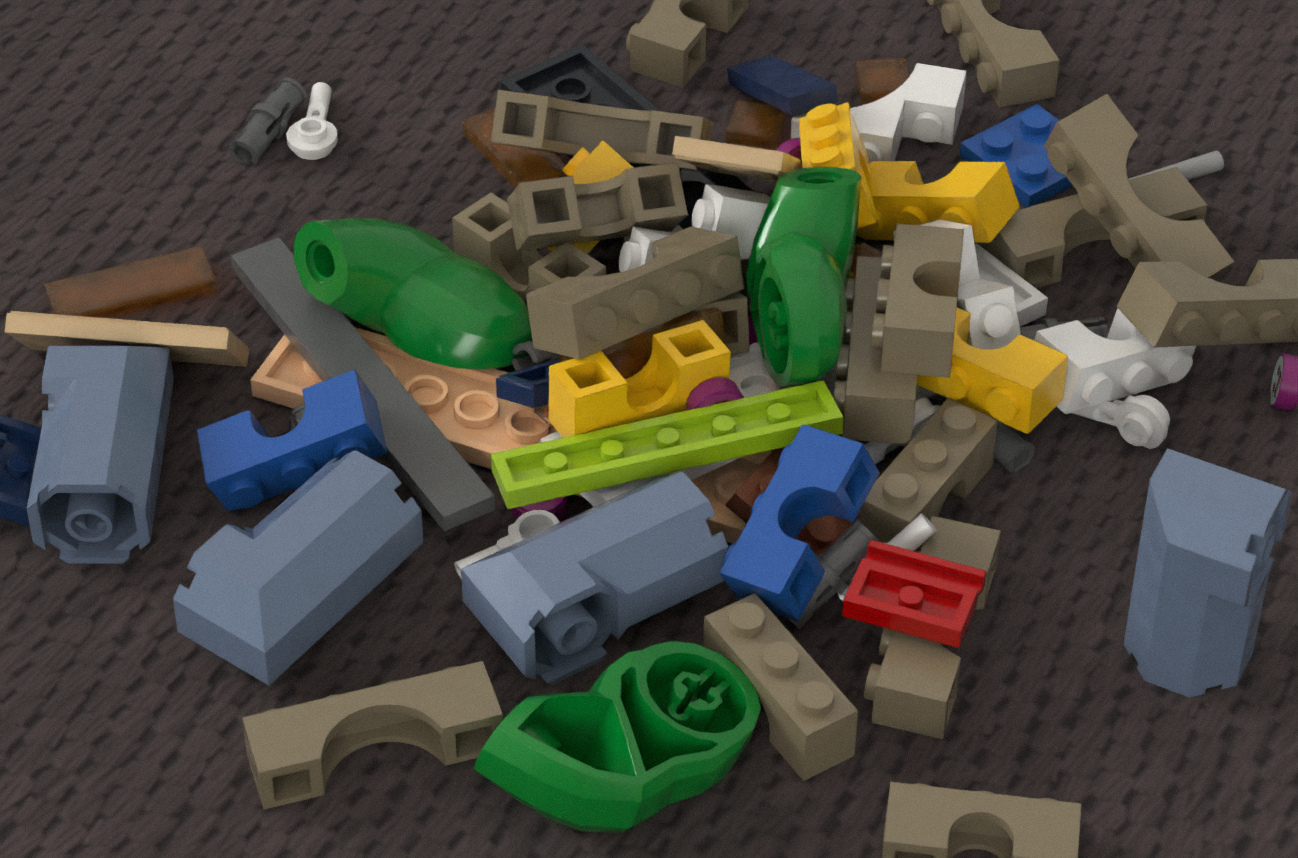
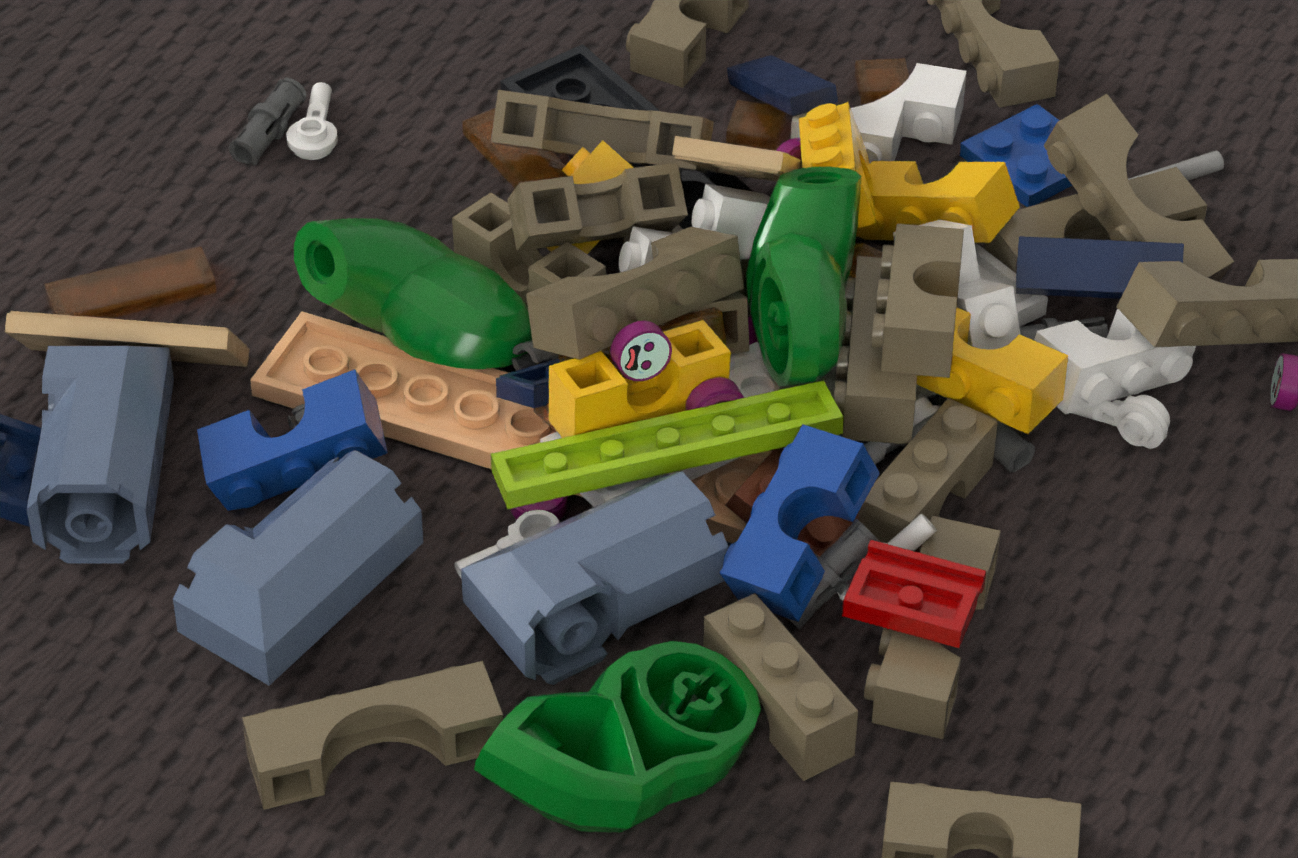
(333, 347): dark grey tile -> none
(641, 351): none -> tile
(1084, 265): none -> dark blue tile
(1201, 573): sand blue brick -> none

